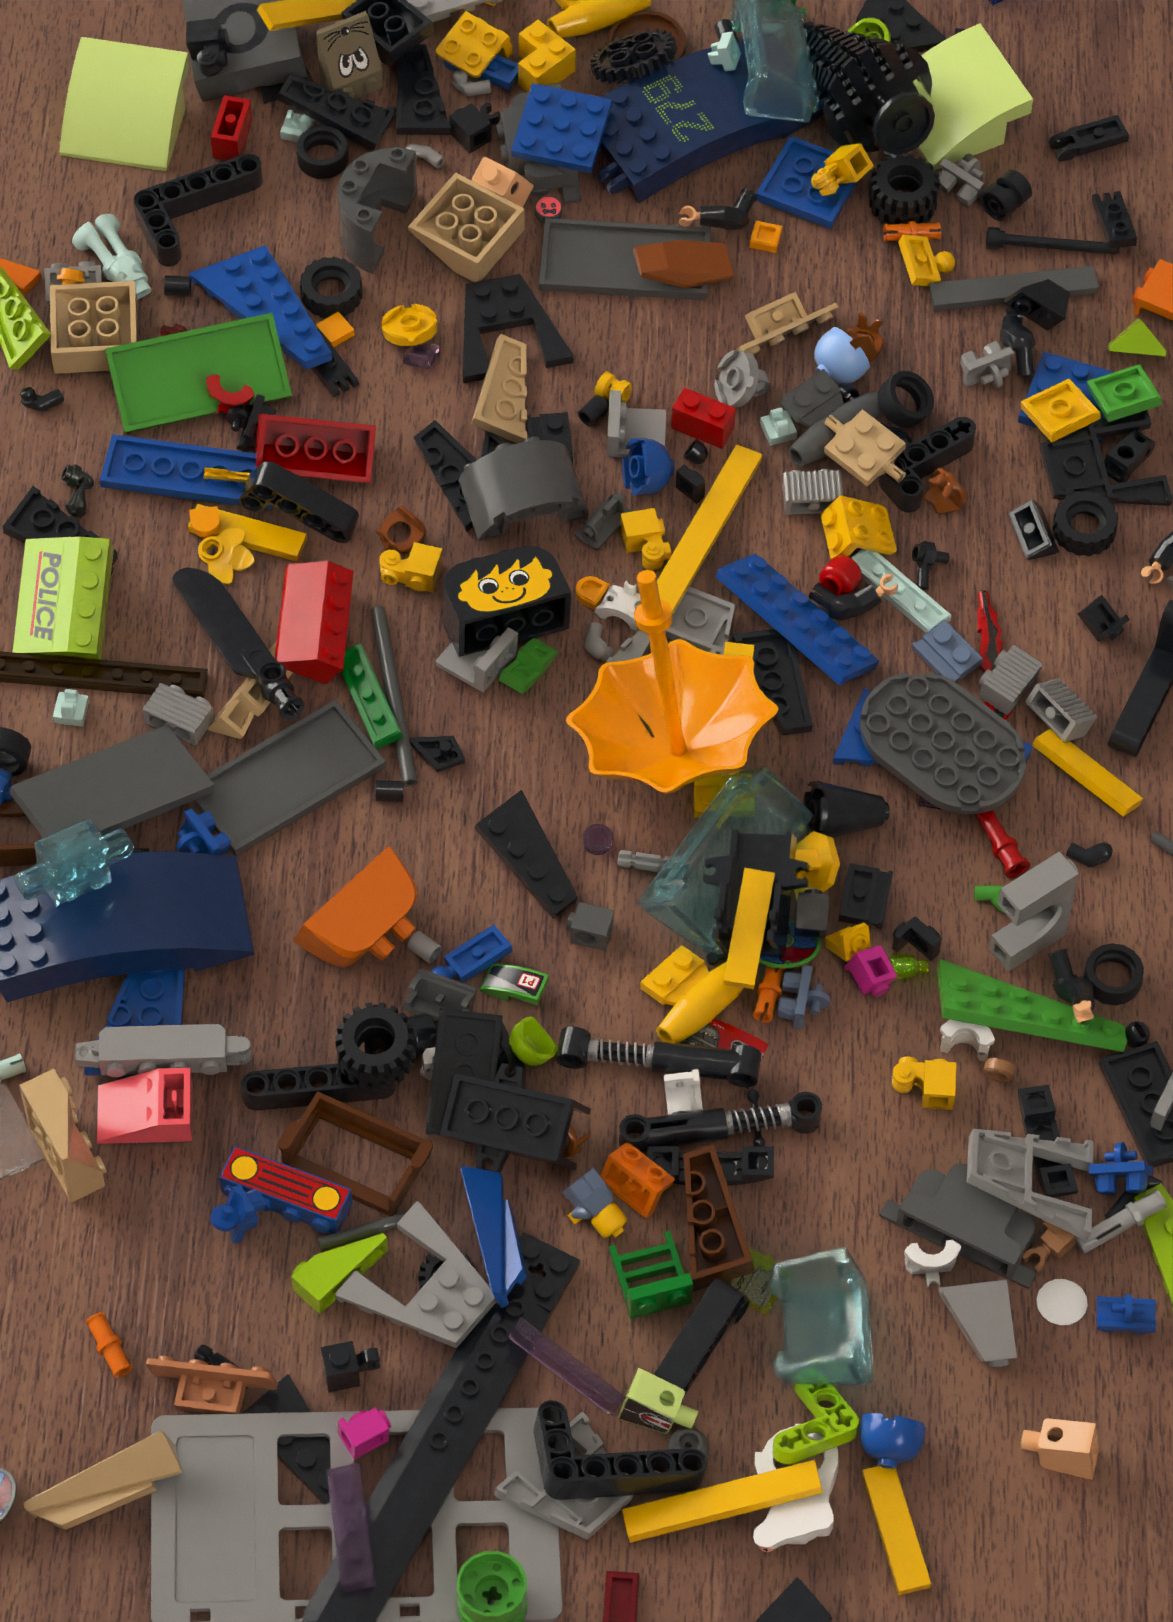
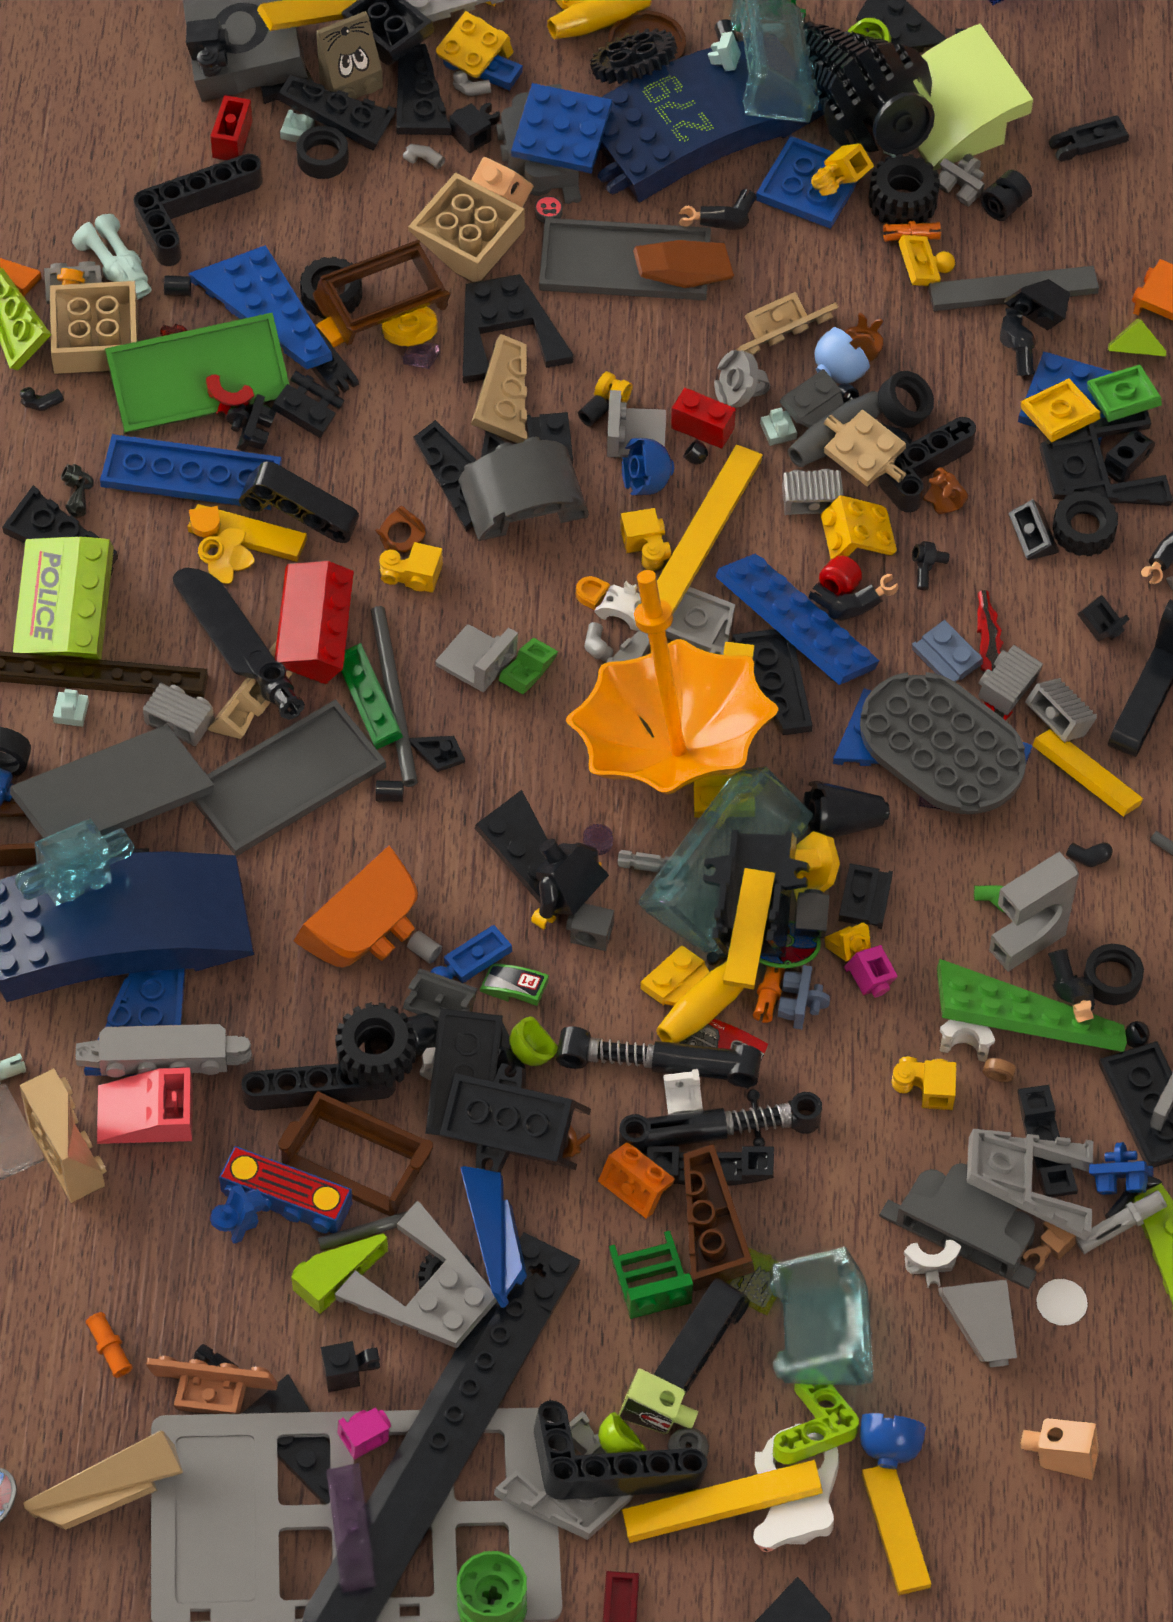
(124, 104): yellowish green slope -> none
(196, 835): blue hips -> none
(223, 474): yellow piece -> none
(304, 410): none -> black plate
(316, 447): red slope -> none
(332, 305): none -> reddish brown piece
(371, 181): dark grey cylinder -> none
(504, 590): black brick -> none
(545, 57): yellow brick -> none
(566, 879): none -> black torso
(566, 1367): tile -> none
(593, 1201): sand blue piece -> none
(603, 522): dark grey hinge -> none
(618, 1436): none -> lime helmet
(690, 483): black plate -> none
(766, 236): light orange tile -> none
(906, 965): clear neon green cylinder -> none
(909, 597): light aqua tile -> none
(919, 935): black bracket -> none
(988, 368): light grey hips -> none
(997, 238): black piece -> none
(1004, 847): red pin -> none
(1115, 220): black hinge -> none
(1125, 1314): blue hips -> none

